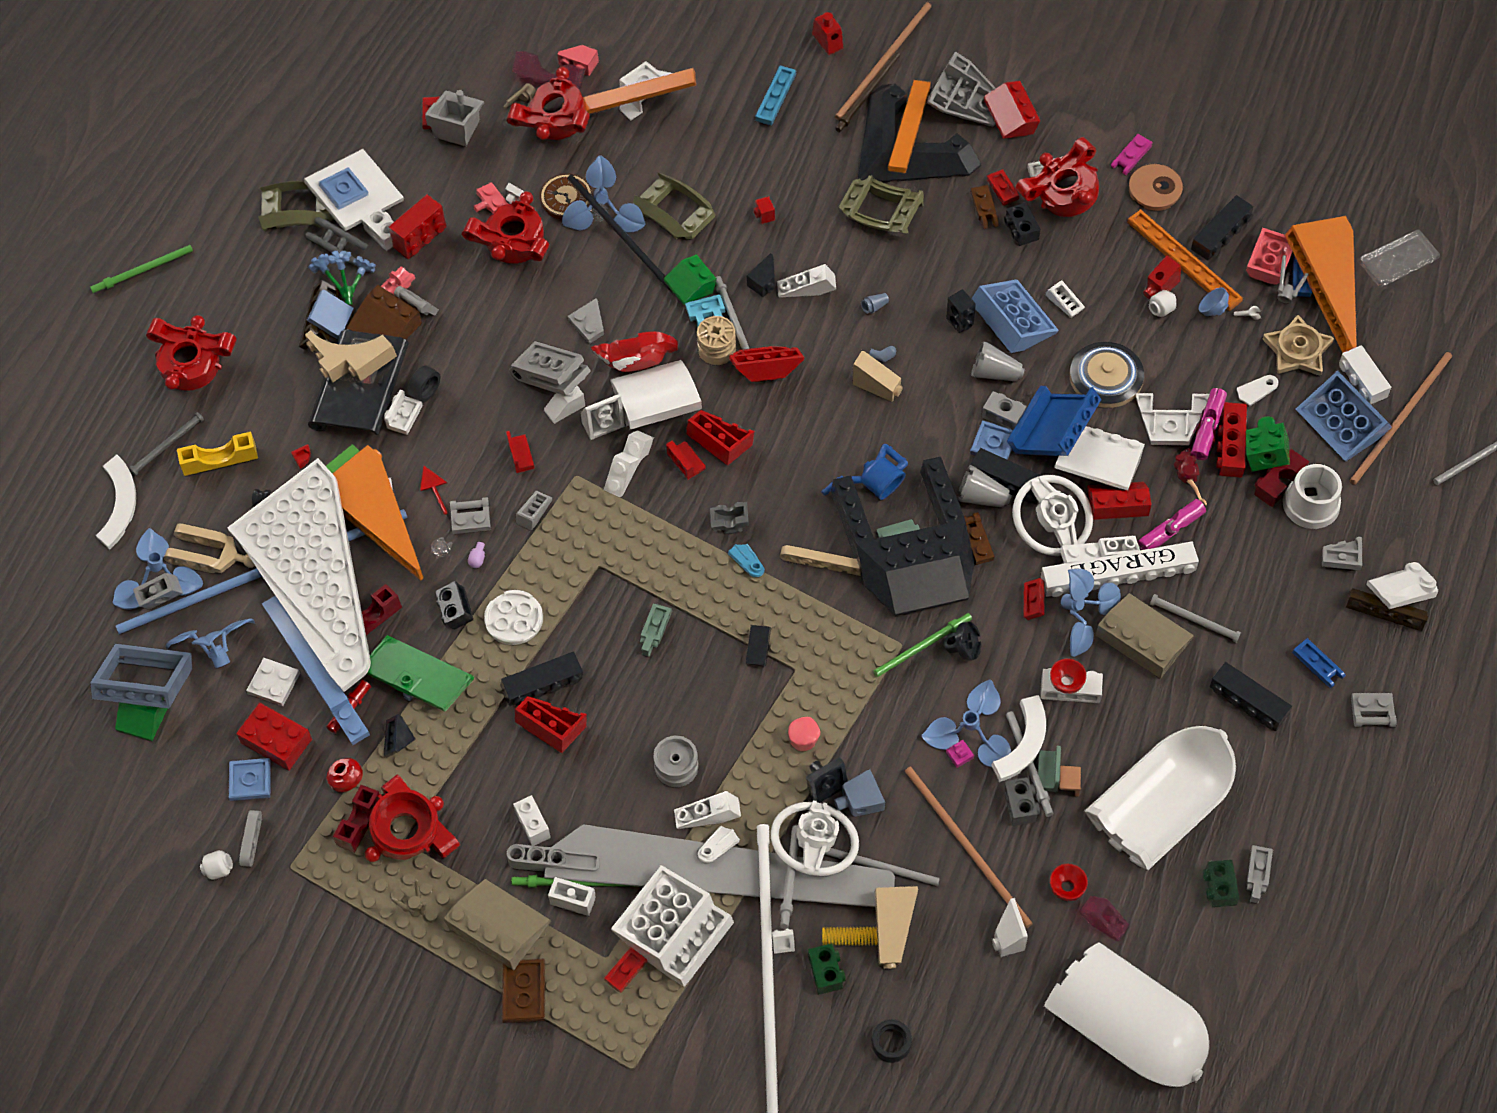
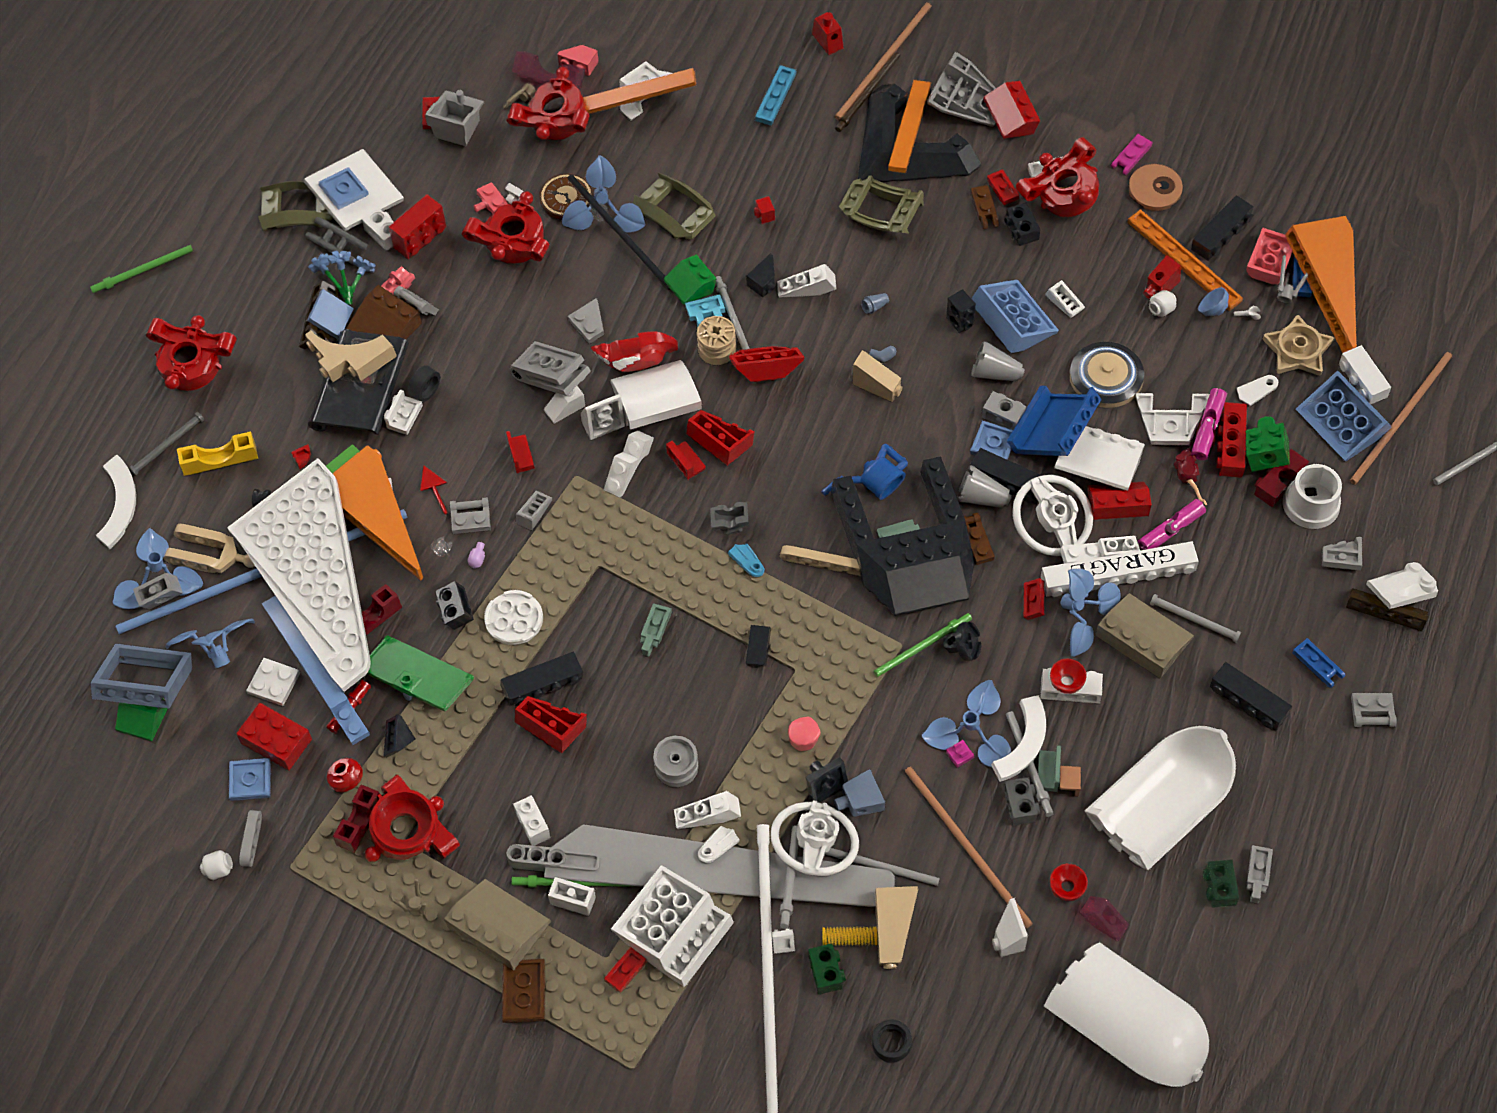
(1399, 258): clear tile -> none

